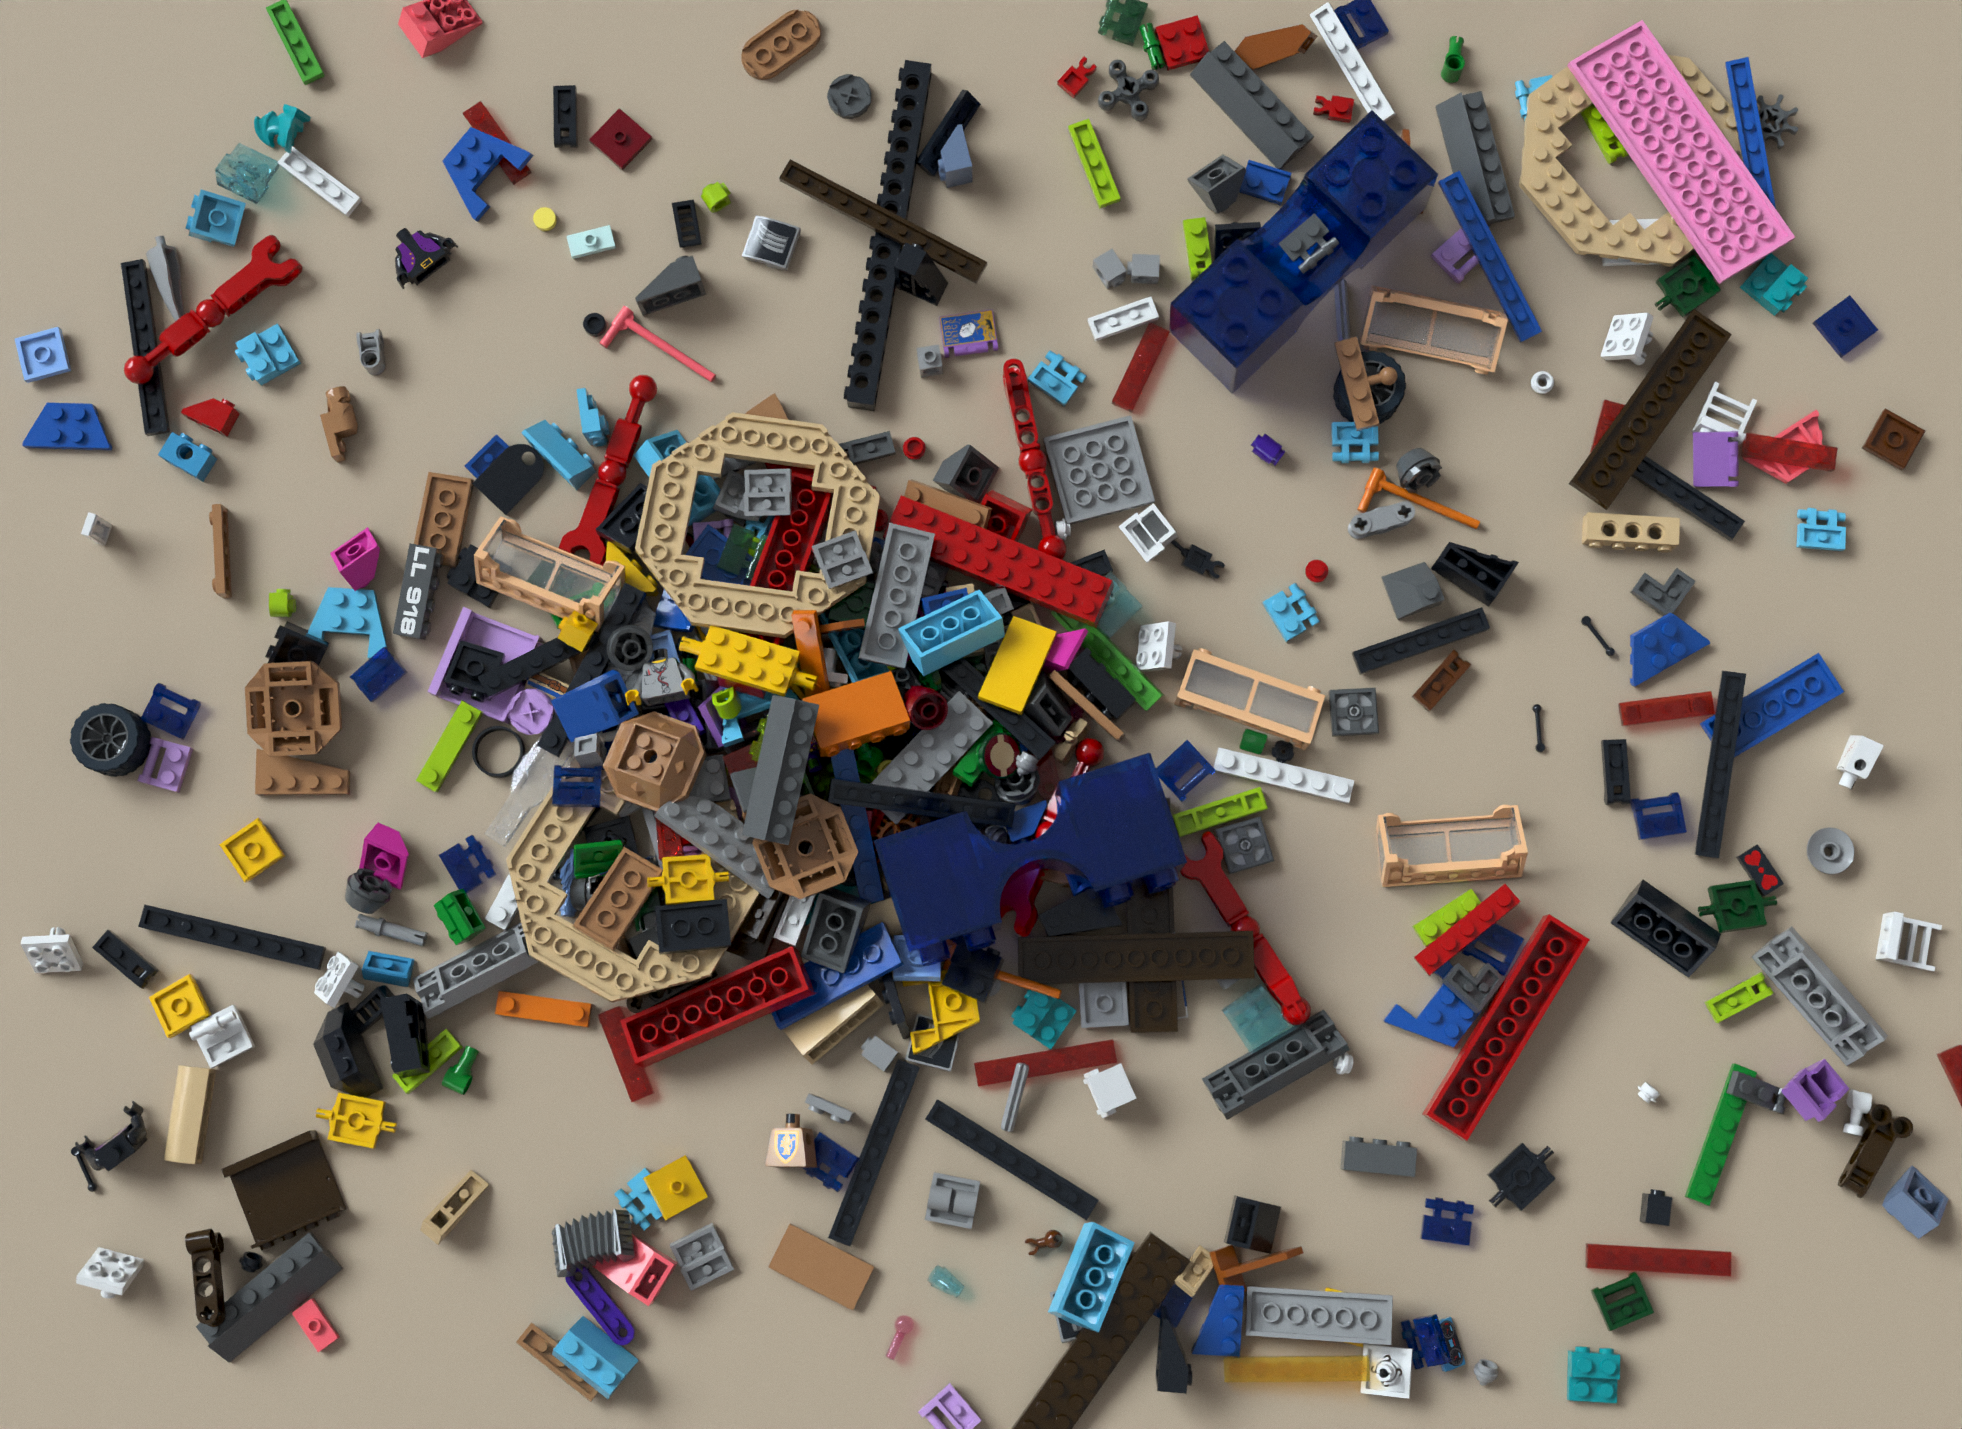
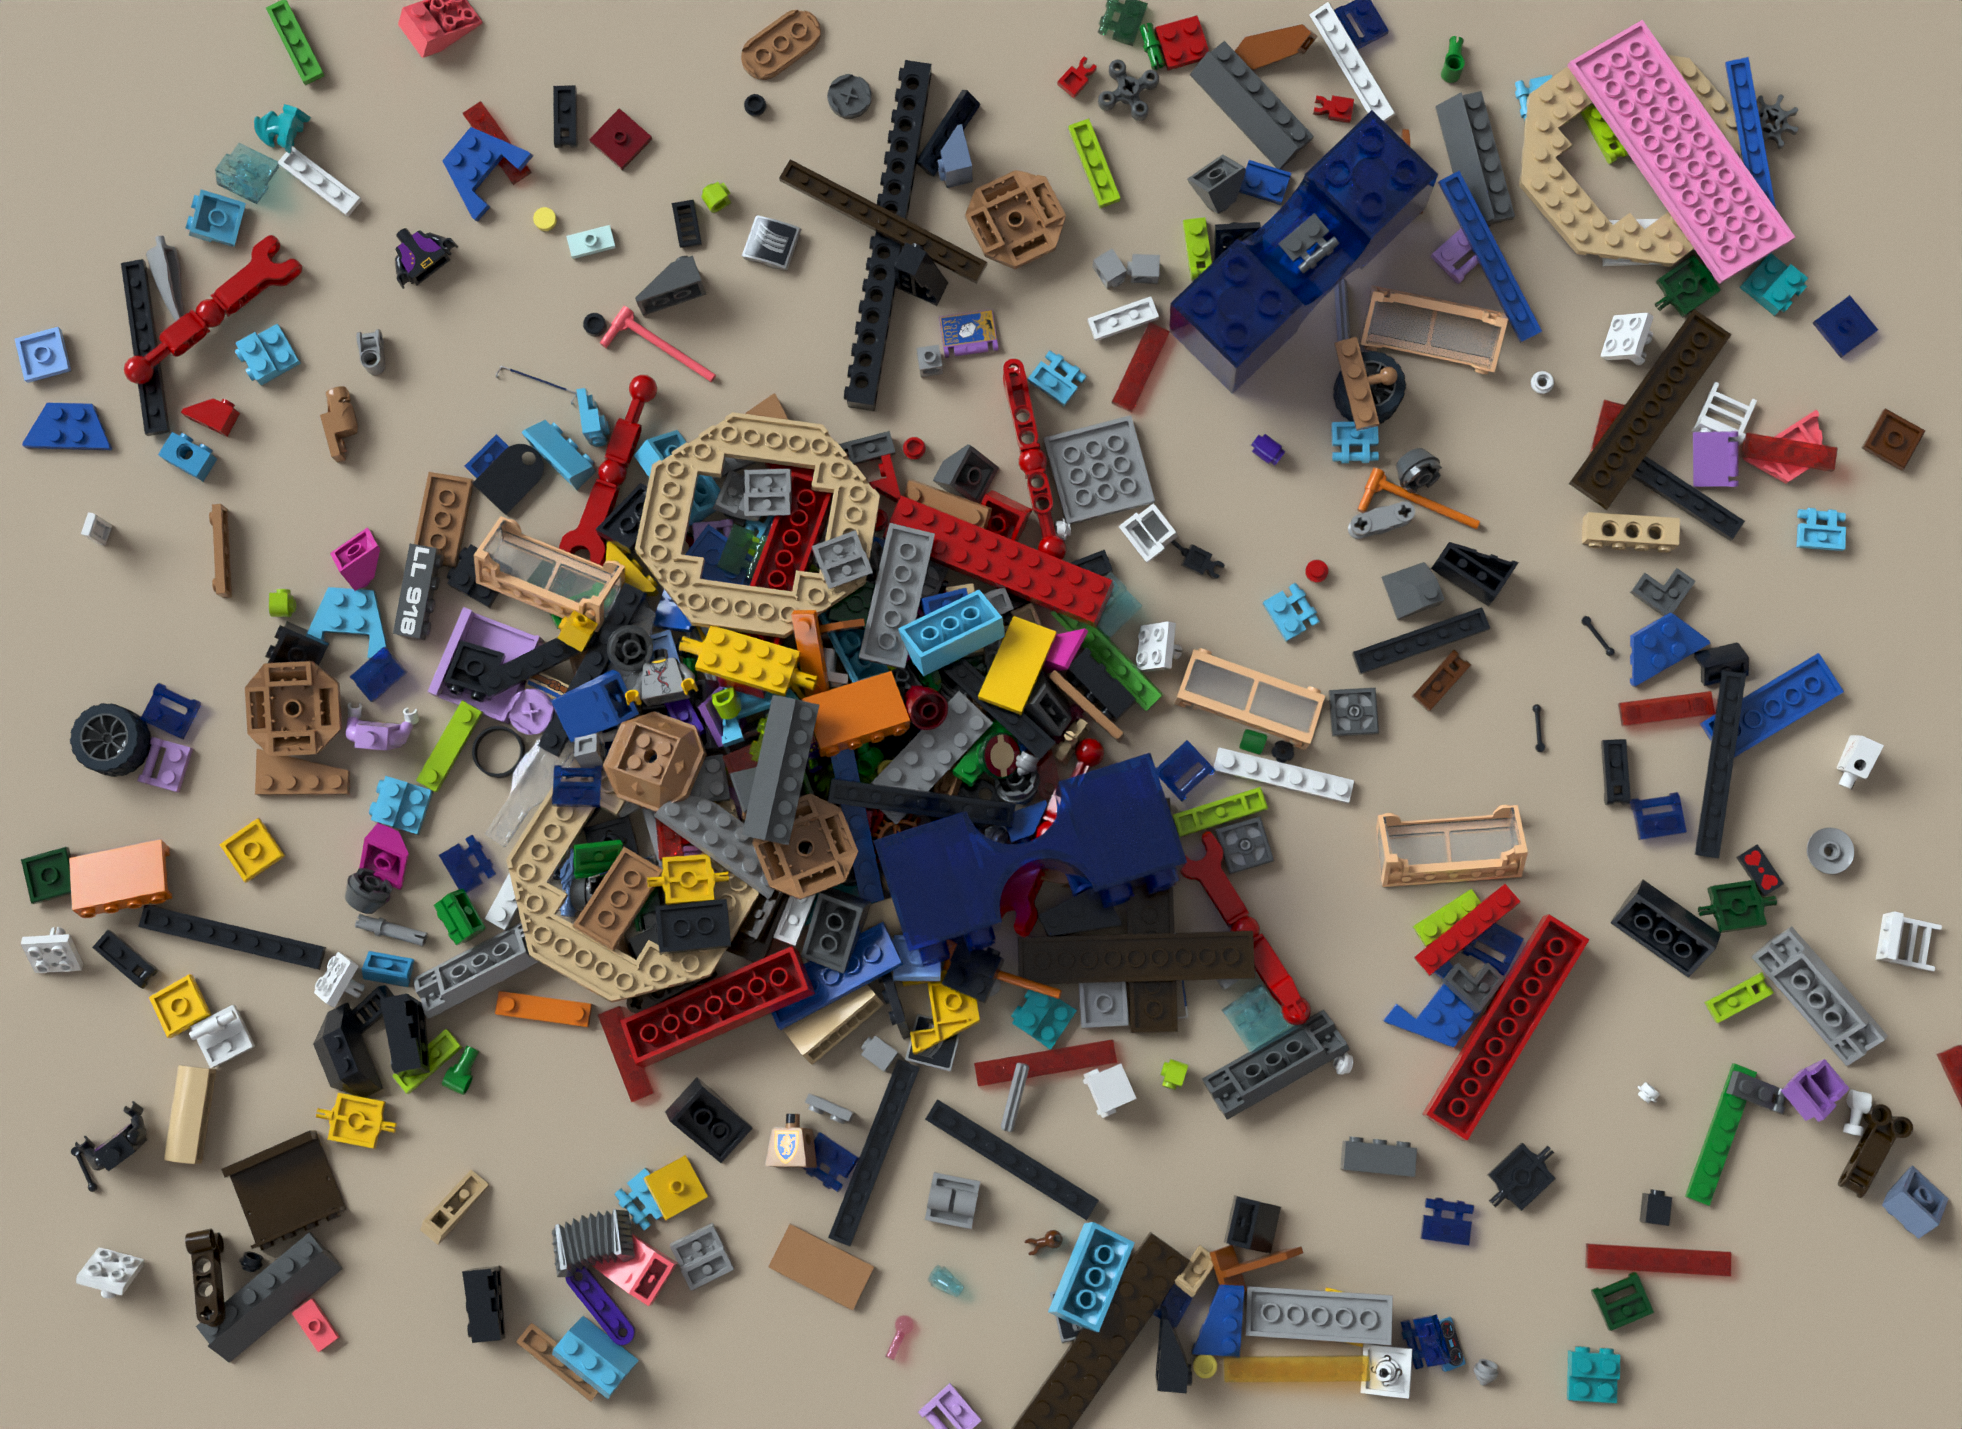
(48, 875): none -> dark green plate
(119, 879): none -> panel
(378, 734): none -> lavender torso
(400, 805): none -> medium azure plate
(484, 1304): none -> black wedge
(537, 379): none -> dark blue piece
(708, 1120): none -> black slope
(755, 105): none -> black plate
(888, 486): none -> red slope
(1020, 197): none -> medium nougat piece
(1173, 1073): none -> lime plate
(1205, 1366): none -> light yellow tile
(1725, 658): none -> black panel

